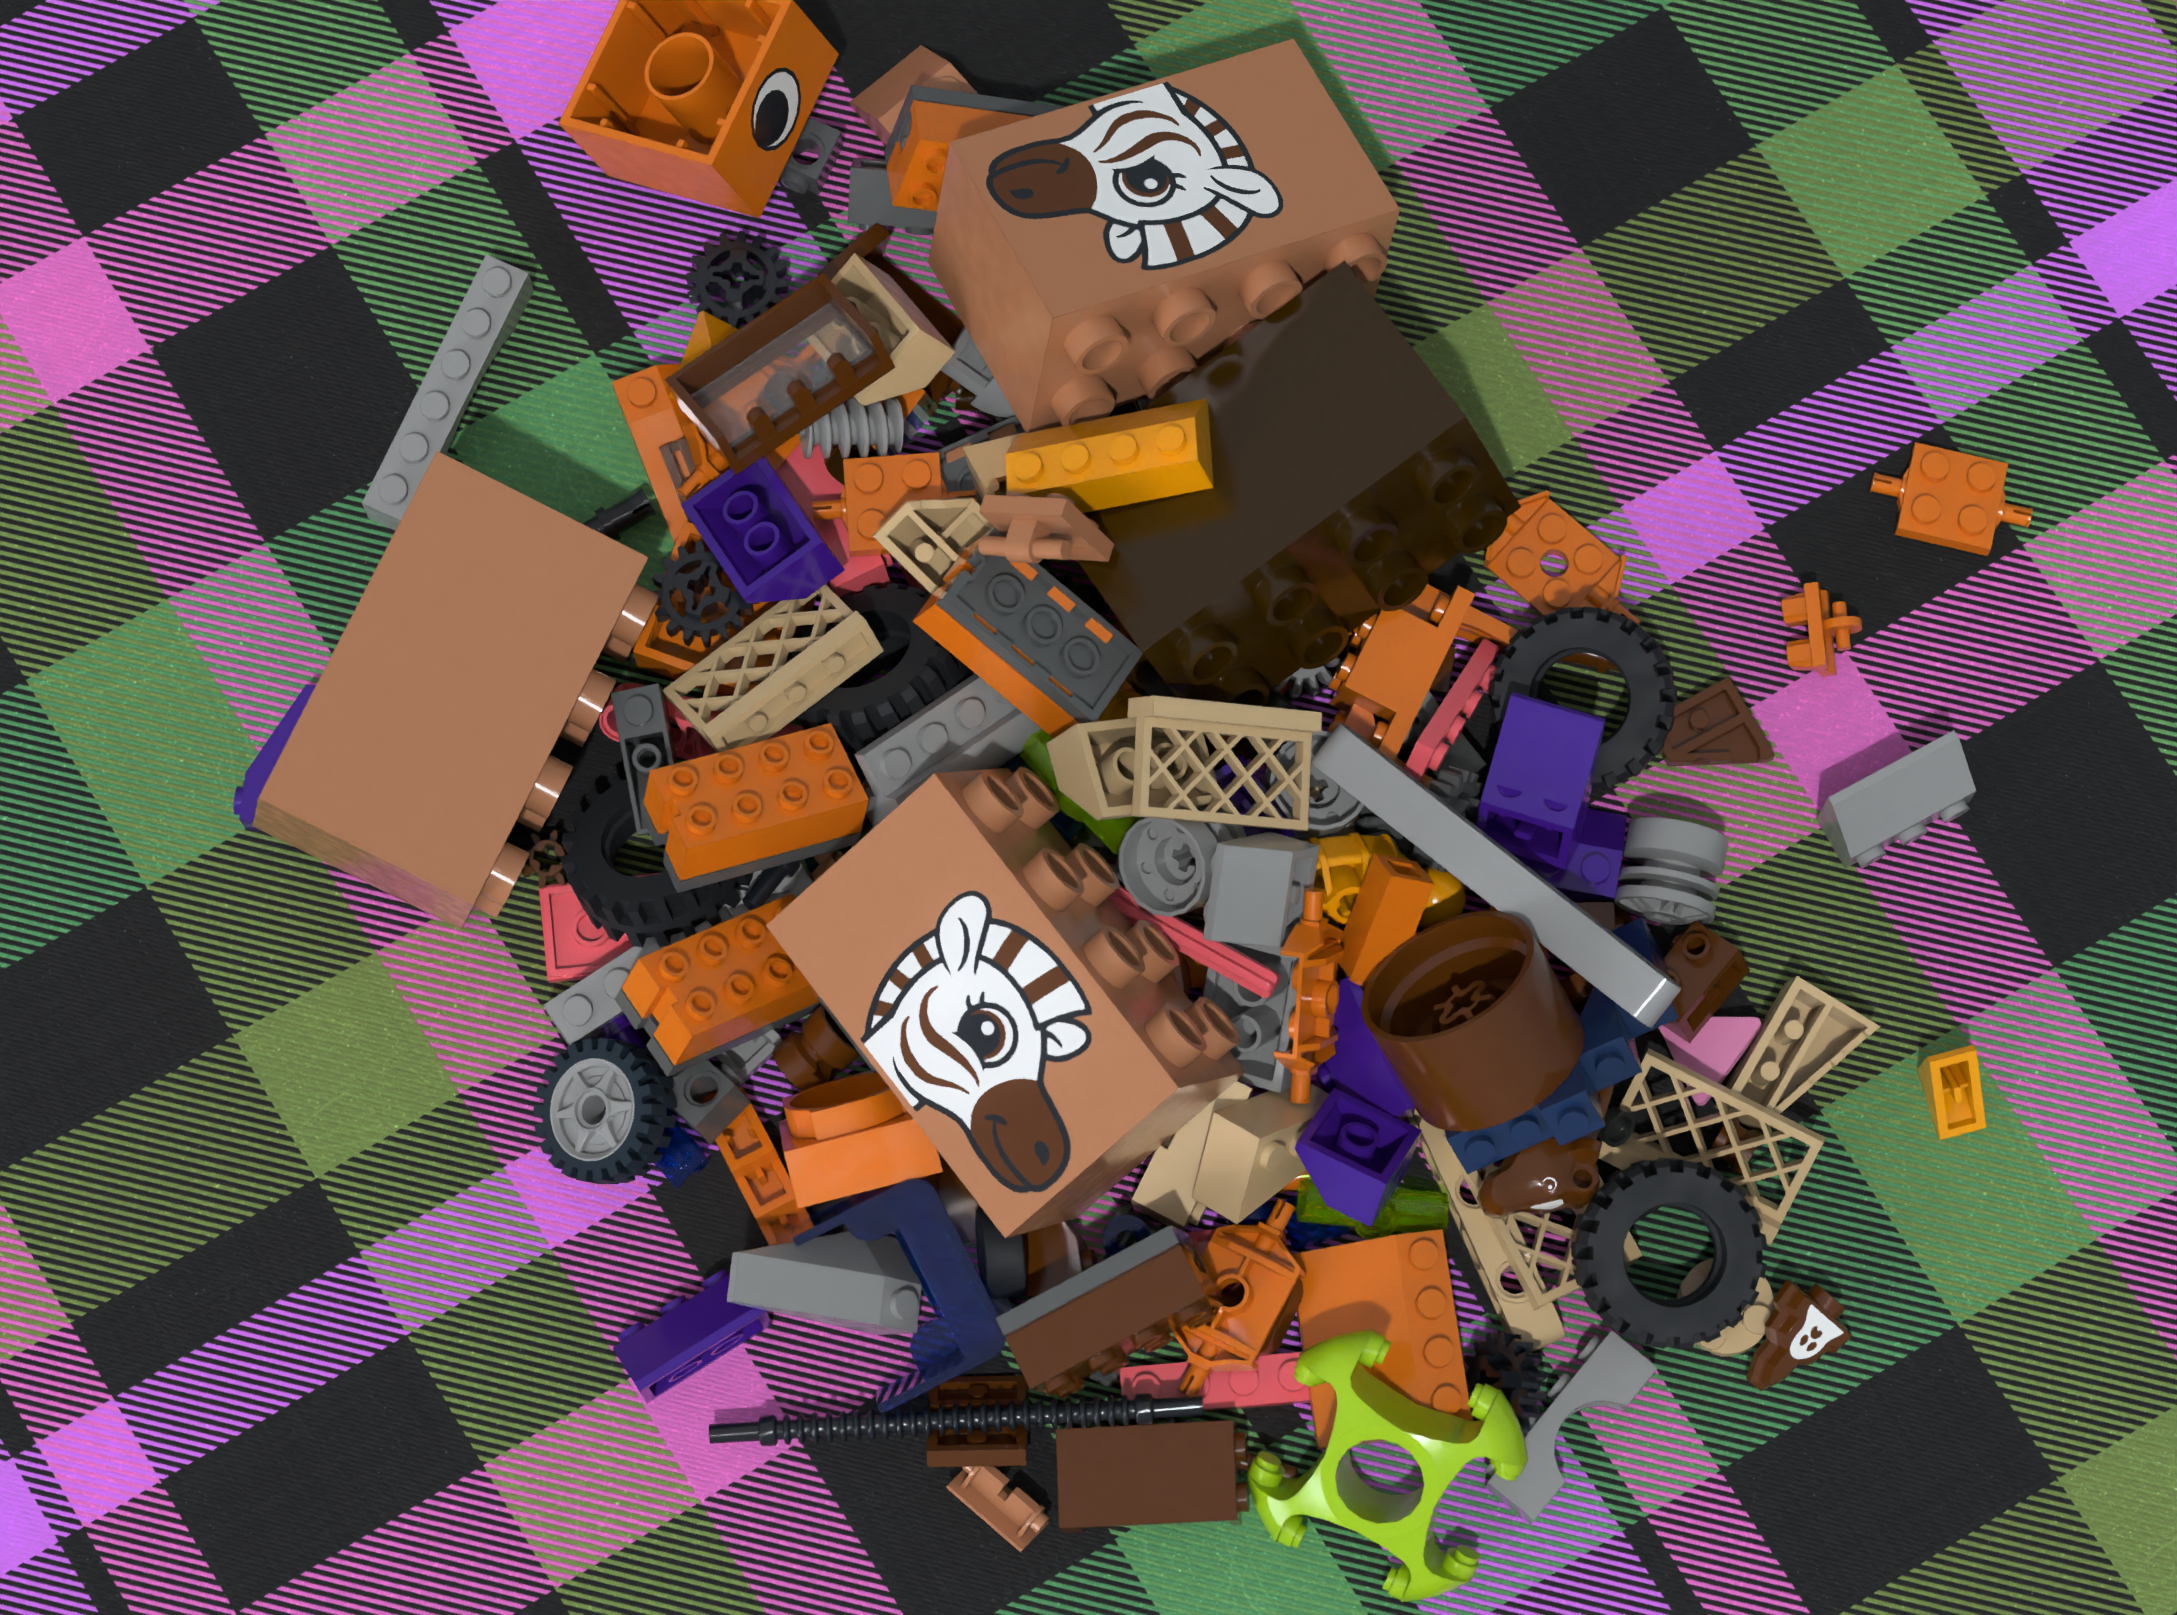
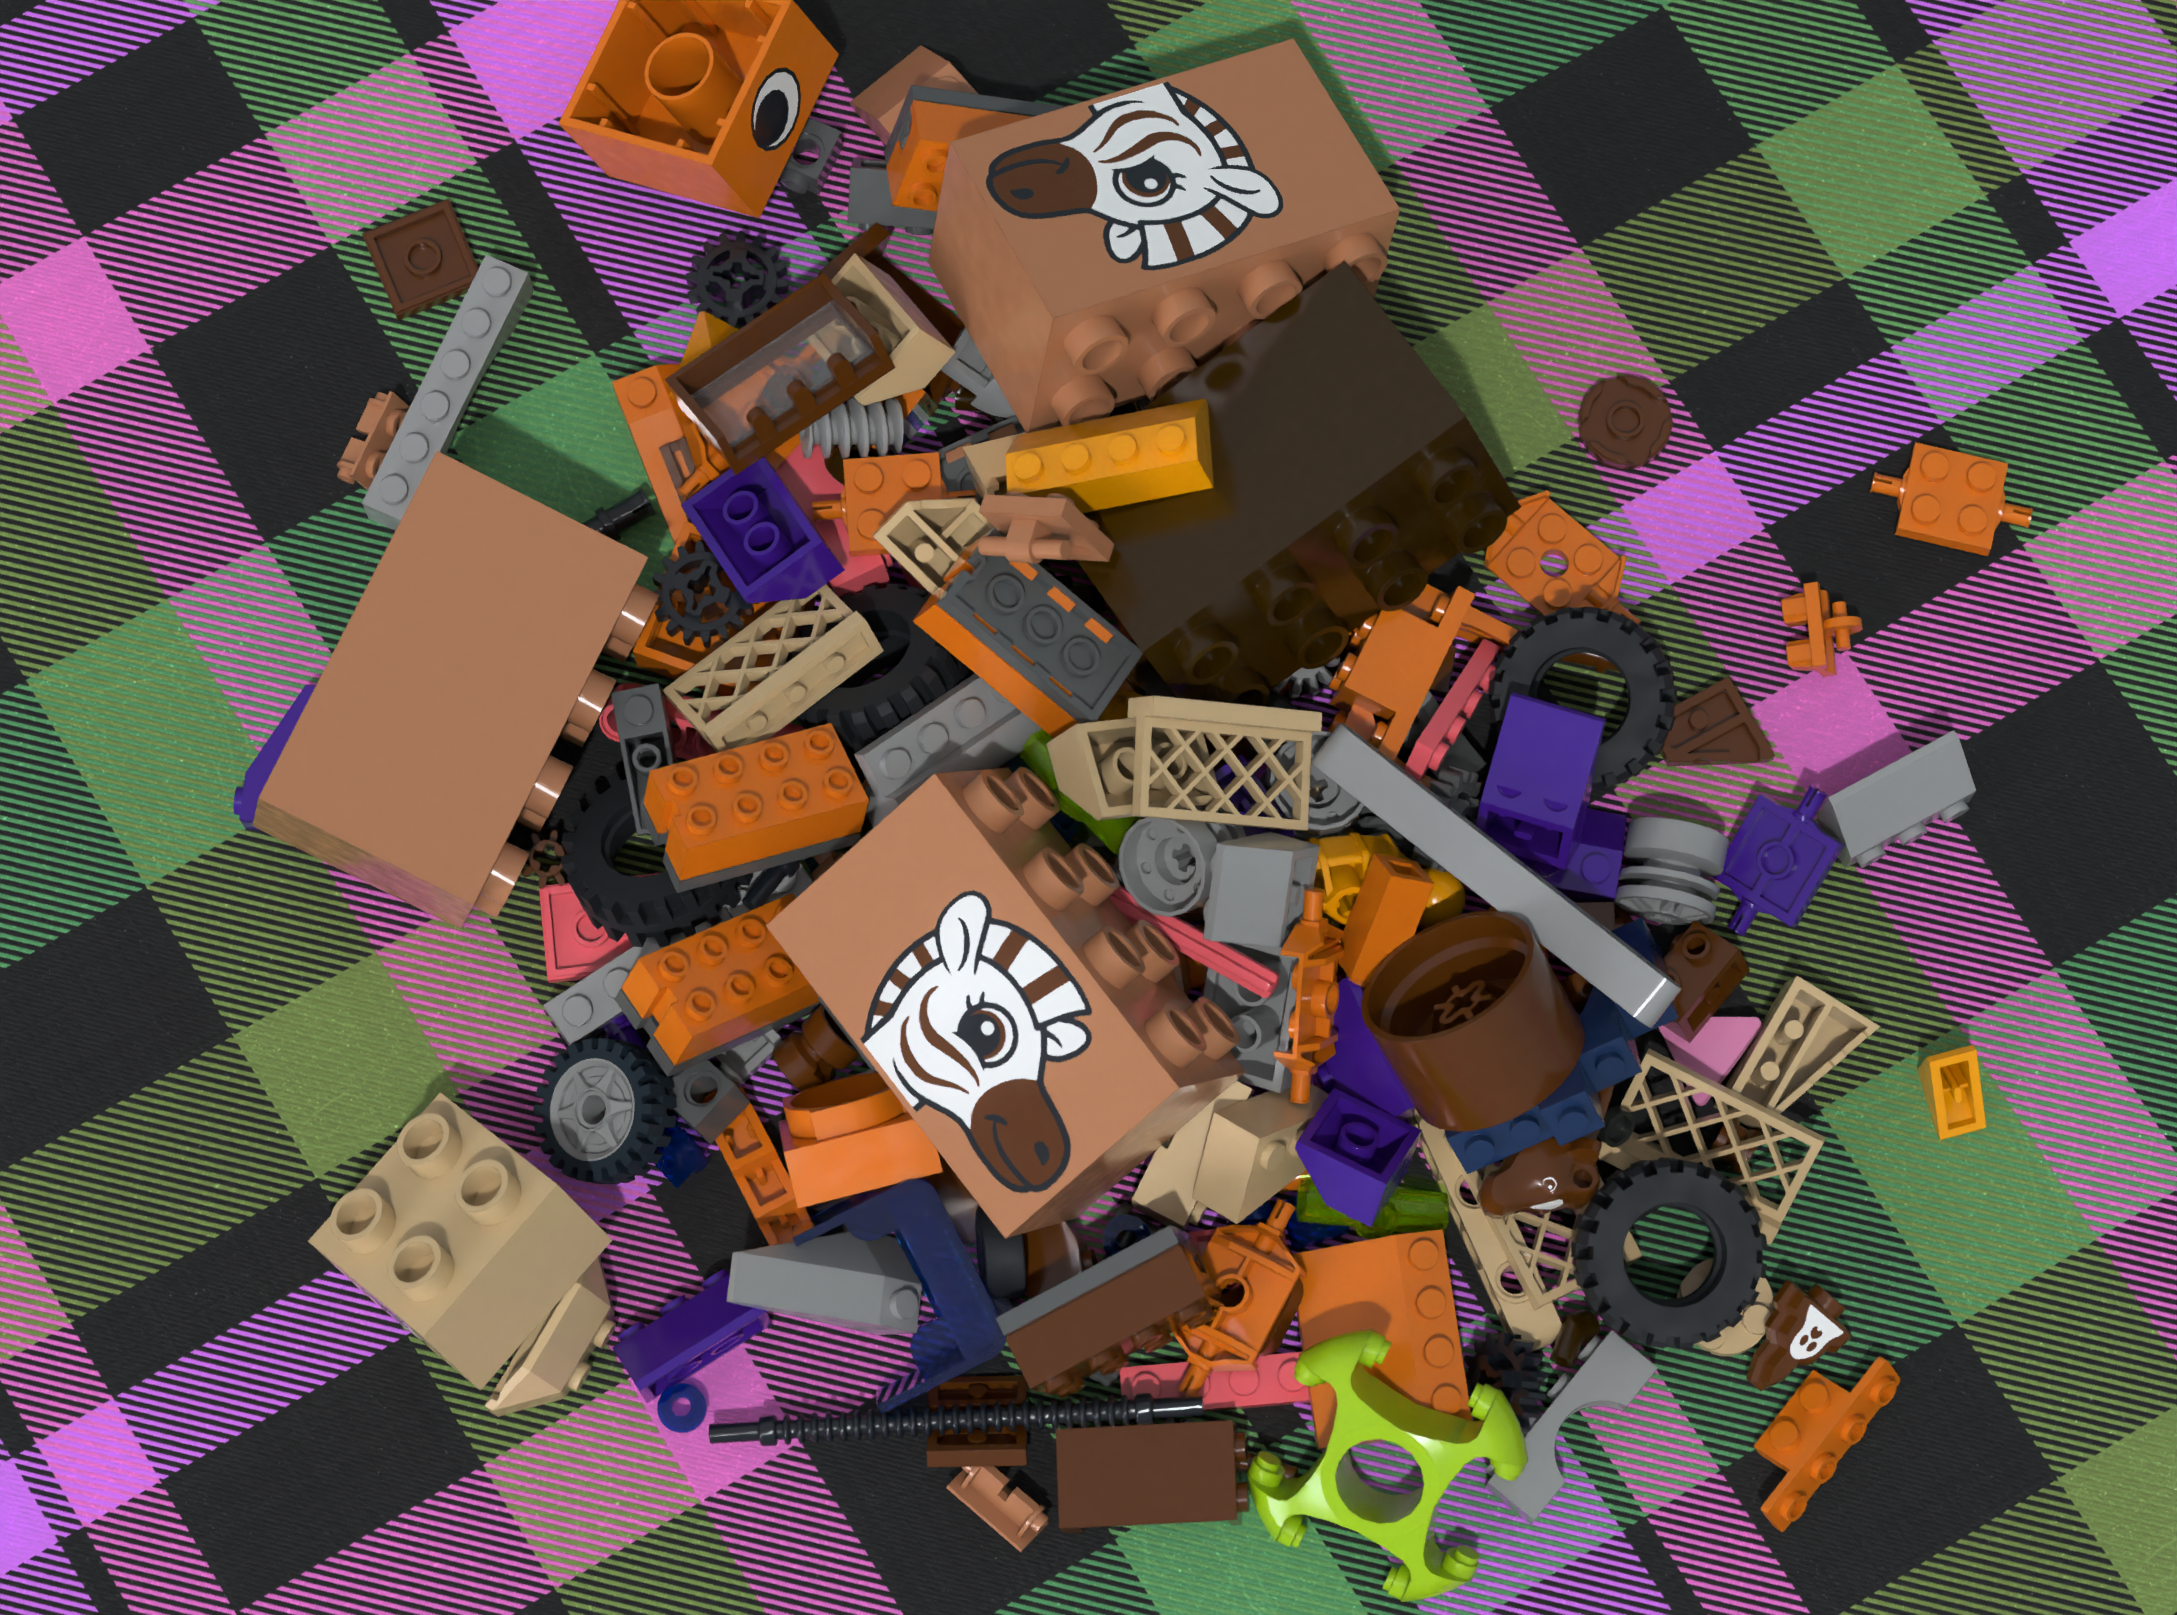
(380, 422): none -> nougat hinge
(422, 259): none -> reddish brown tile
(460, 1240): none -> tan brick
(558, 1348): none -> tan wedge
(685, 1423): none -> clear blue plate
(1575, 1331): none -> dark brown arm
(1625, 422): none -> reddish brown tile
(1778, 860): none -> dark purple plate
(1816, 1433): none -> orange bracket

